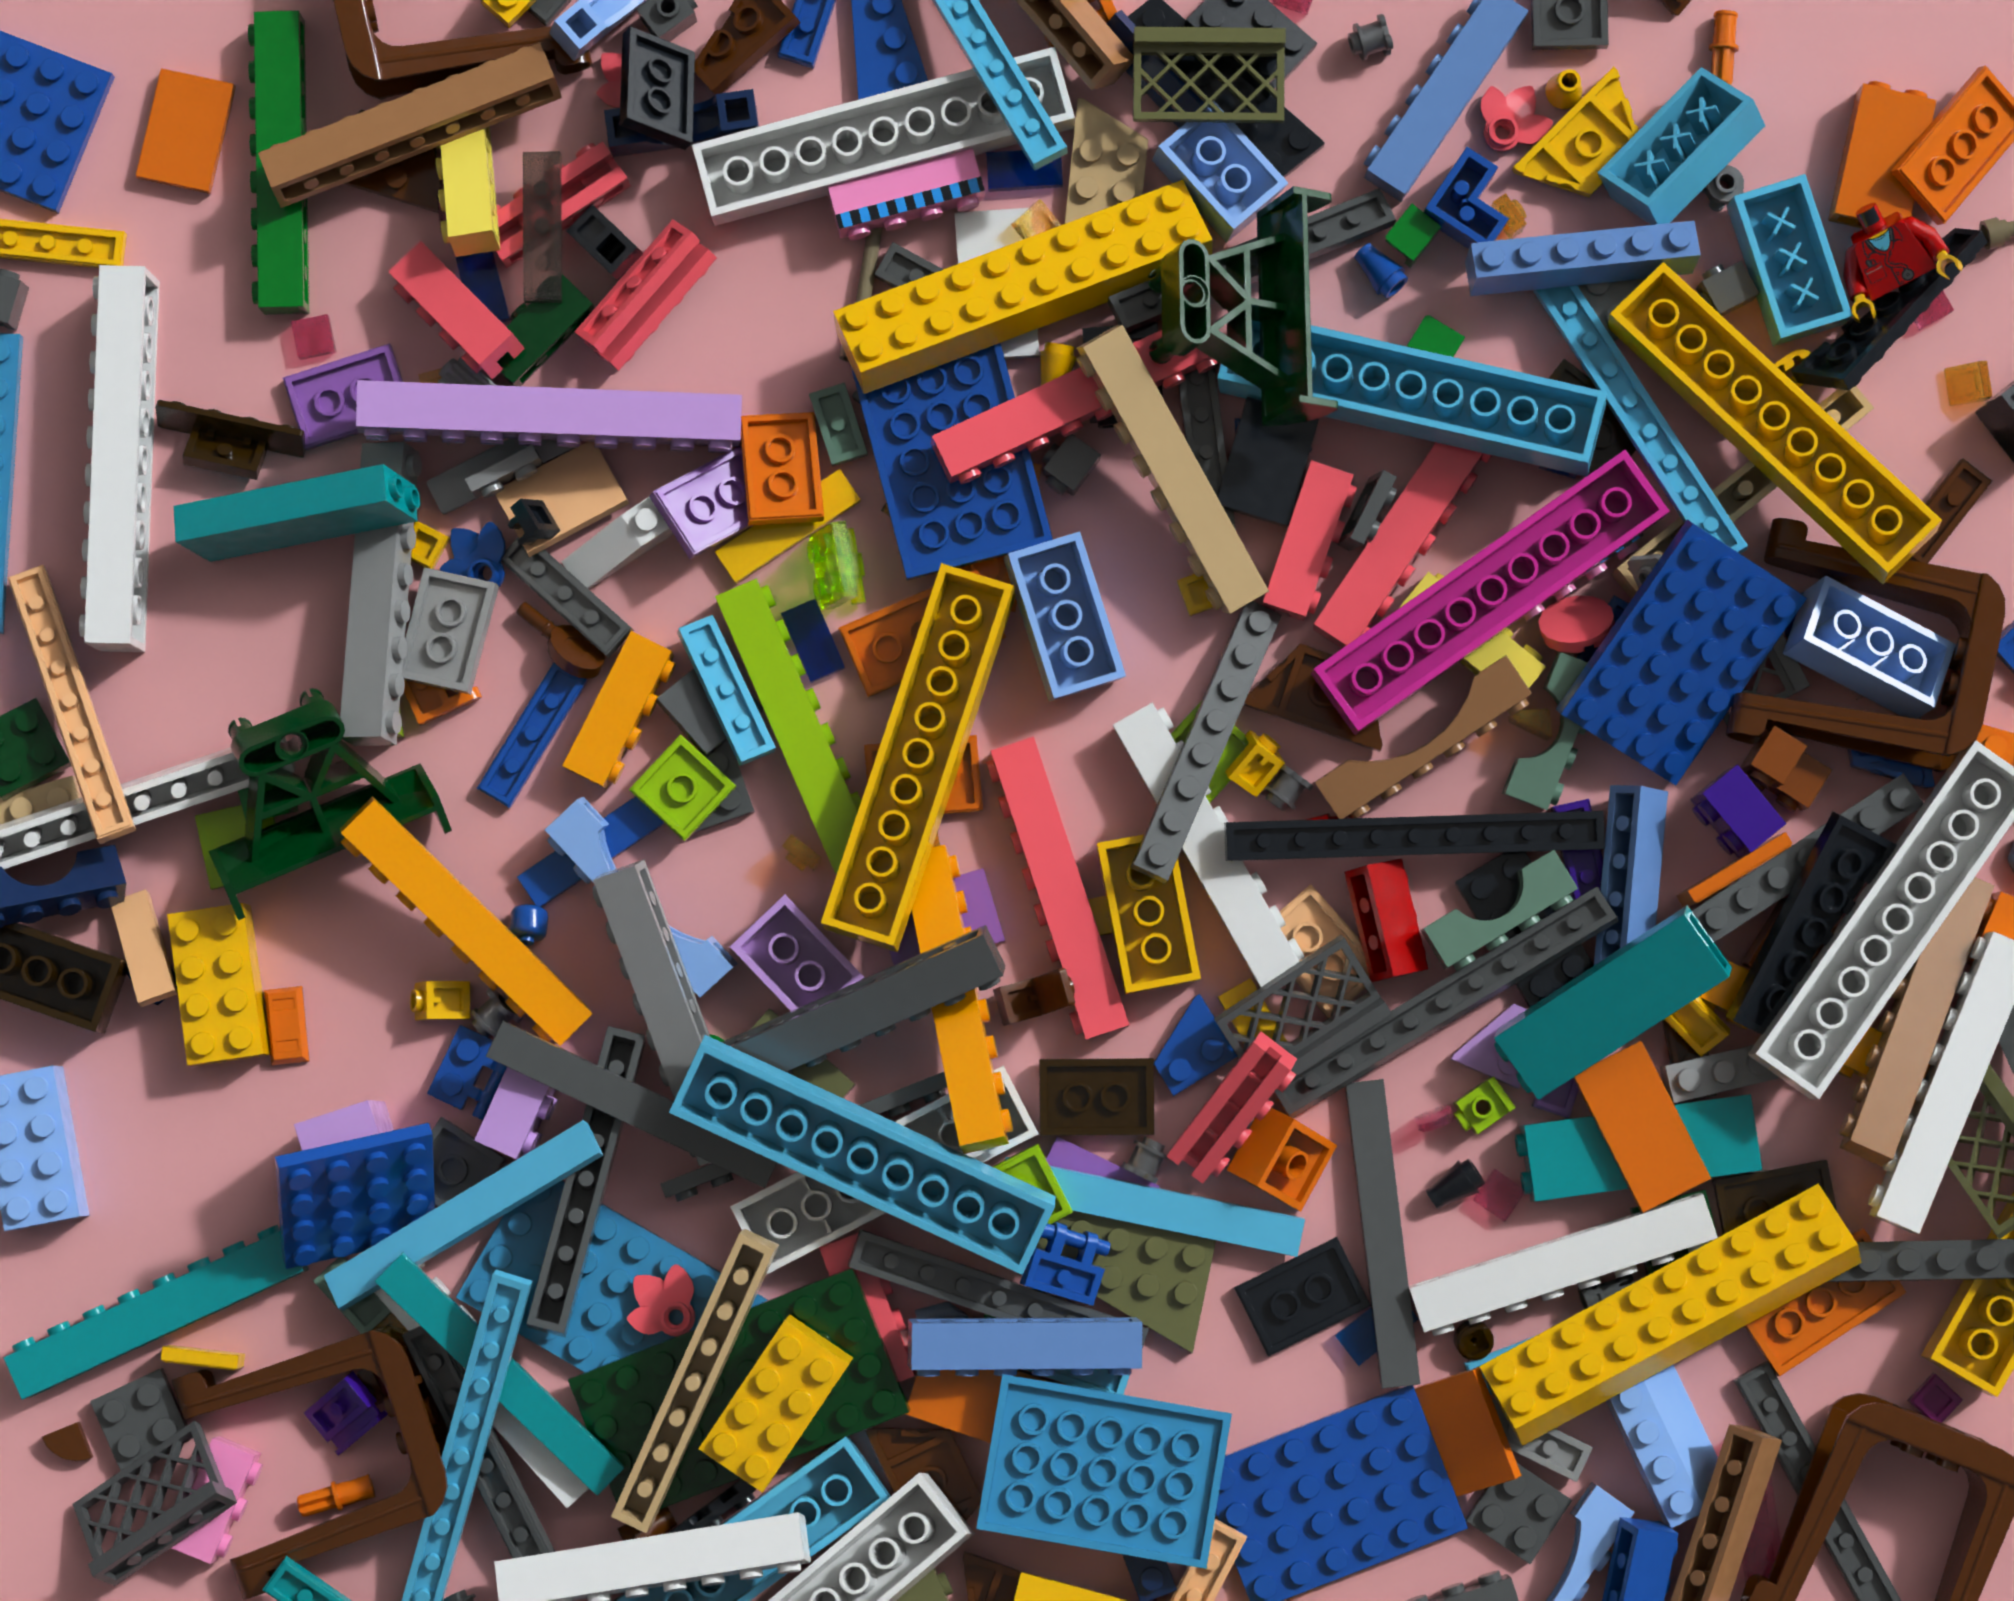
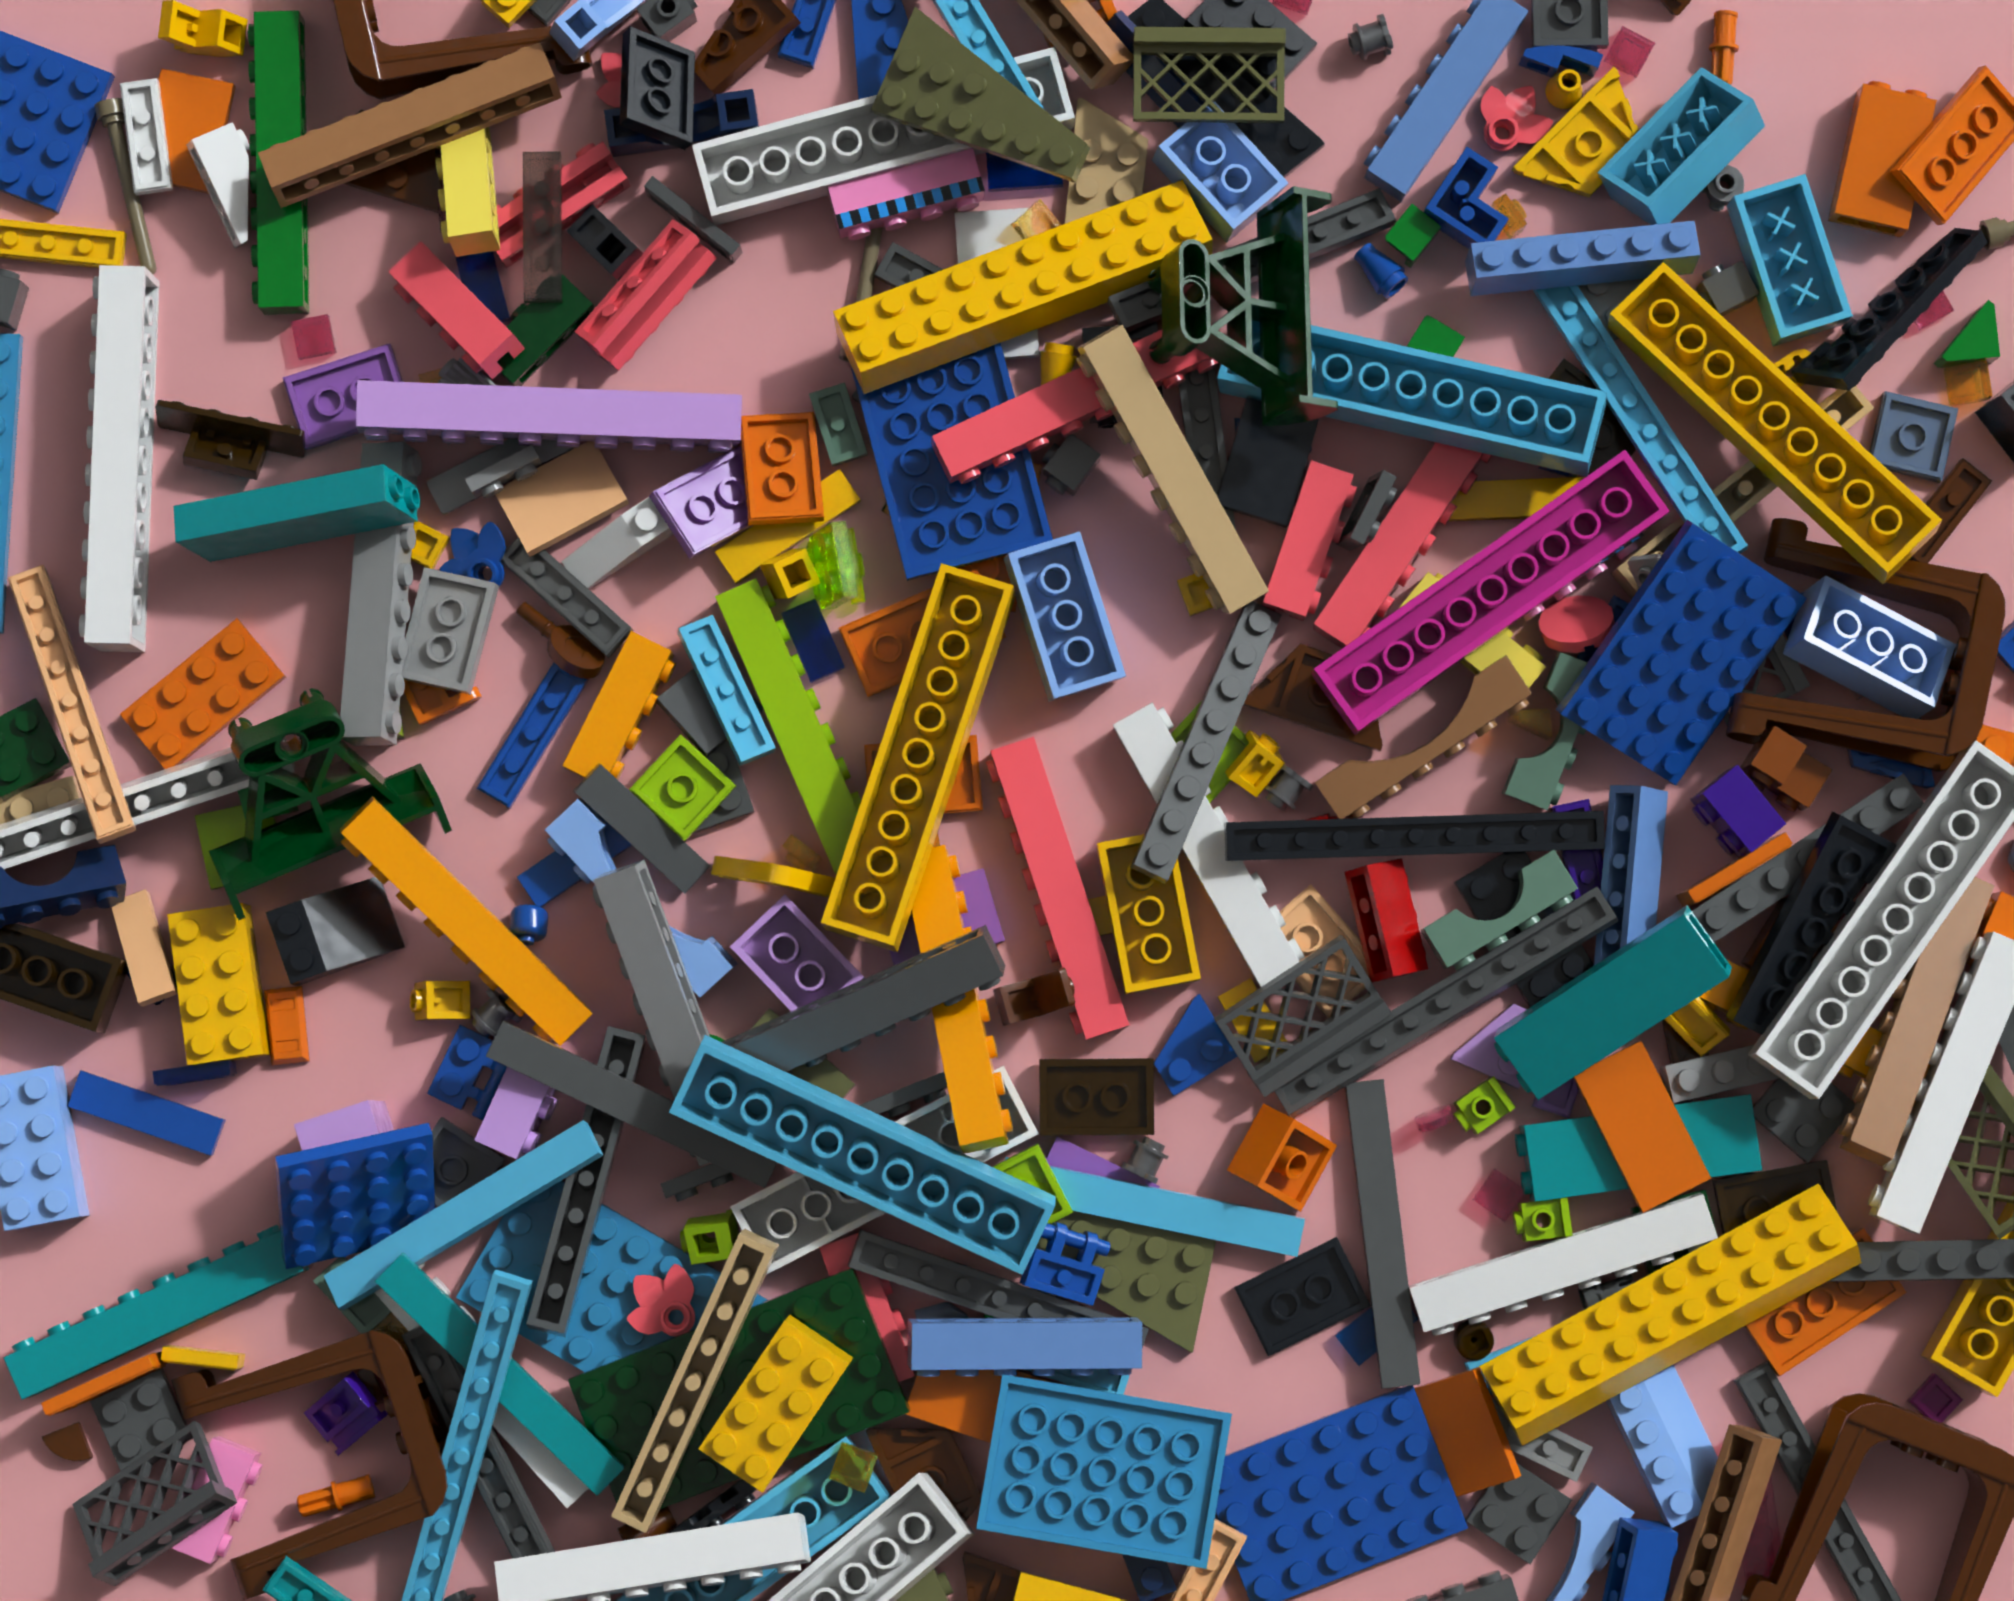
(103, 1384): none -> orange tile
(112, 117): none -> dark tan piece
(146, 136): none -> white tile
(146, 1113): none -> blue tile
(194, 1073): none -> clear blue tile
(202, 32): none -> yellow brick
(203, 695): none -> orange plate
(225, 172): none -> white slope
(335, 930): none -> black slope
(534, 520): black tile -> none
(641, 828): none -> dark grey tile
(693, 219): none -> dark grey tile
(706, 1249): none -> lime brick
(772, 875): none -> yellow beam
(790, 573): none -> yellow brick
(853, 1467): none -> clear yellow slope
(958, 96): none -> olive wing
(1233, 1106): coral brick -> none
(1457, 1183): black cone -> none
(1509, 498): none -> yellow tile
(1548, 58): none -> blue slope
(1559, 1219): none -> lime brick
(1629, 51): none -> clear pink tile
(1801, 1121): none -> dark grey plate
(1890, 255): red torso -> none
(1913, 436): none -> sand blue tile
(1975, 341): none -> green slope

